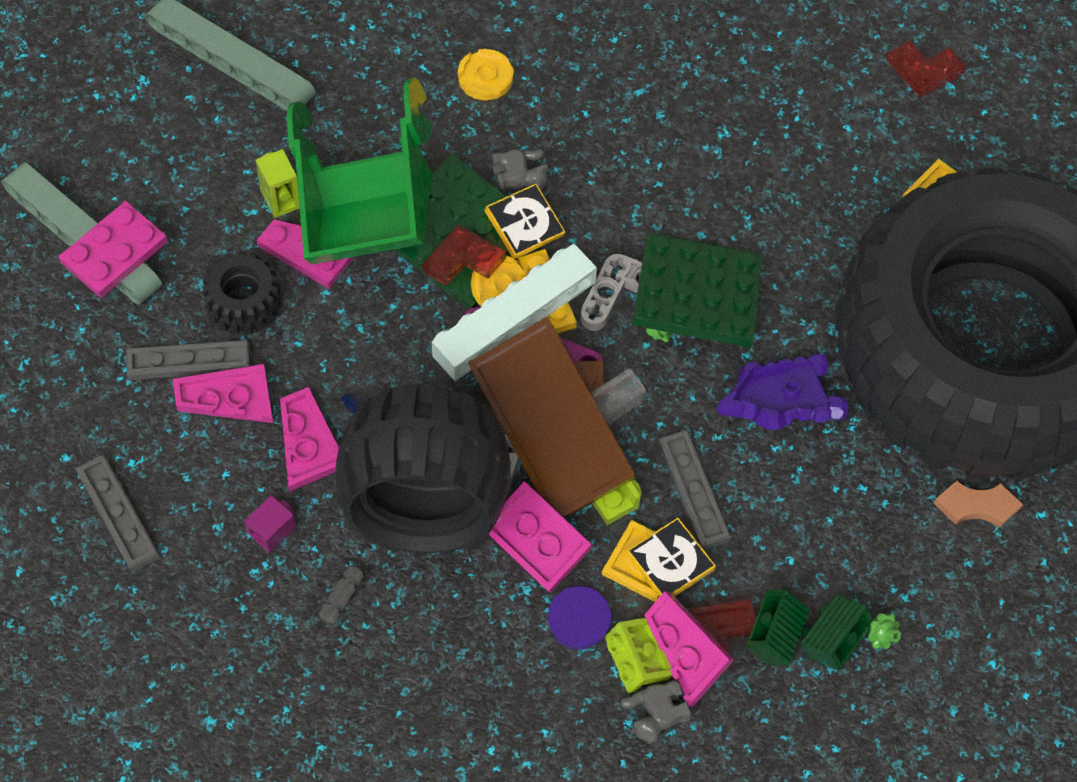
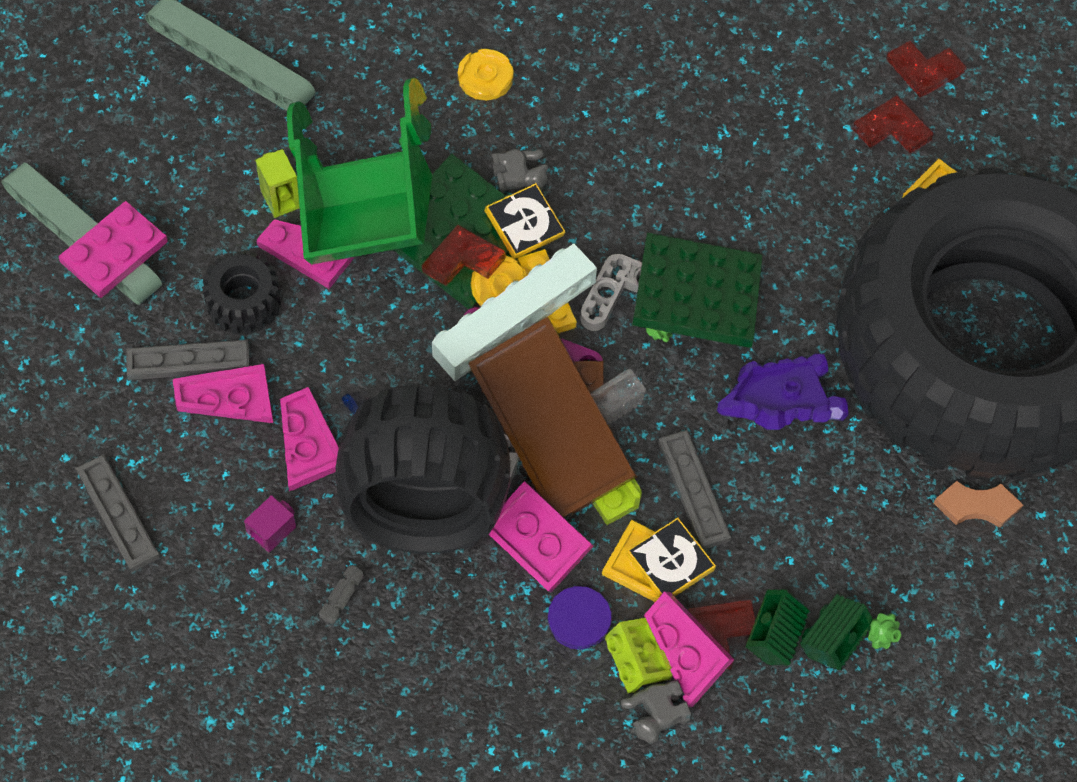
(896, 119): none -> clear red plate

